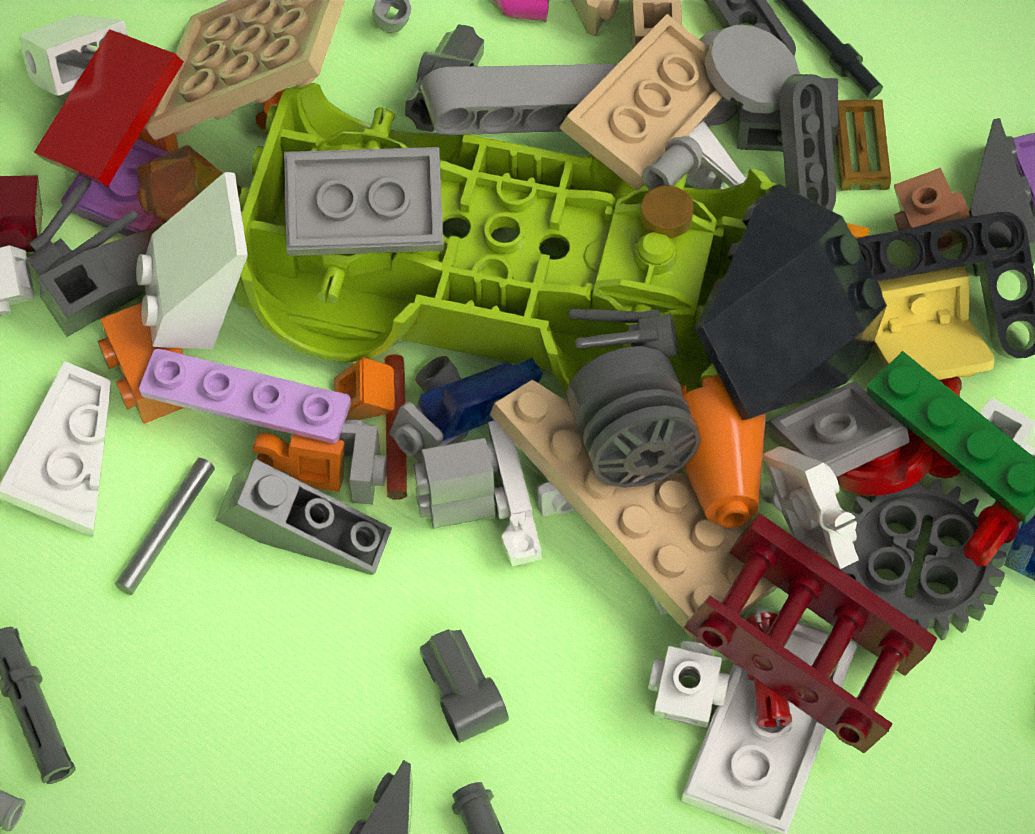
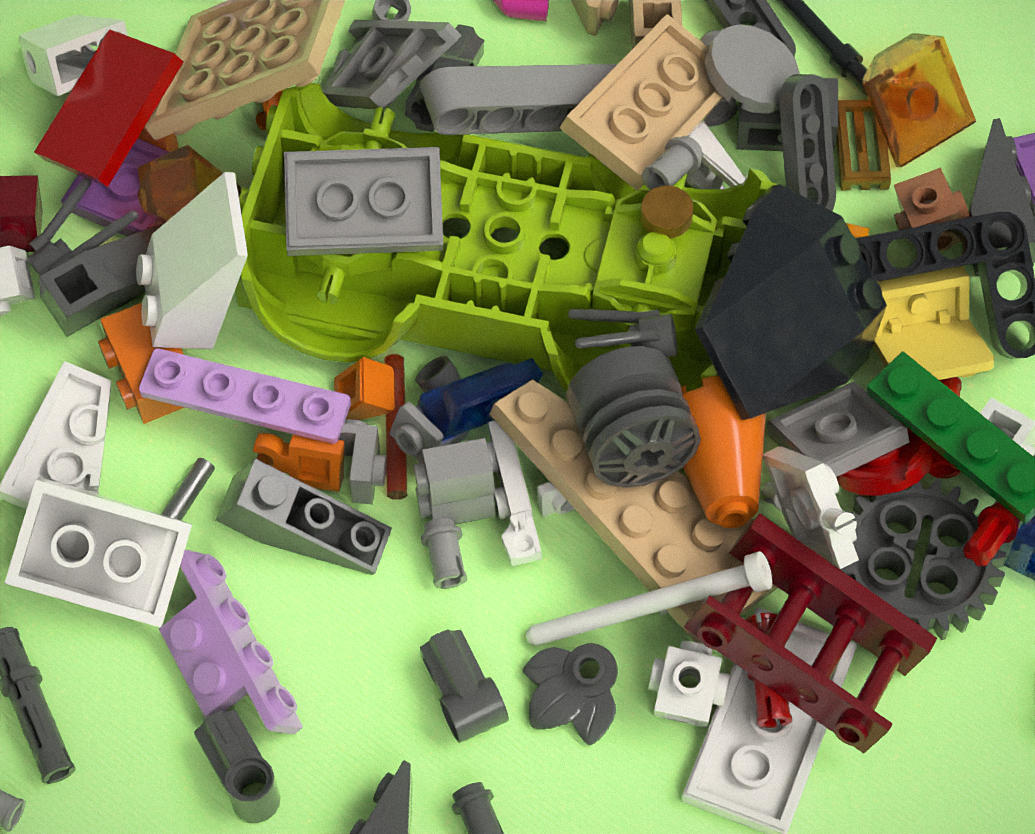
(98, 552): none -> white slope
(220, 651): none -> lavender bracket
(239, 765): none -> dark grey piece
(385, 60): none -> light grey wing
(444, 550): none -> light grey pin
(567, 695): none -> dark grey plate
(753, 573): none -> white bar
(917, 96): none -> clear orange slope

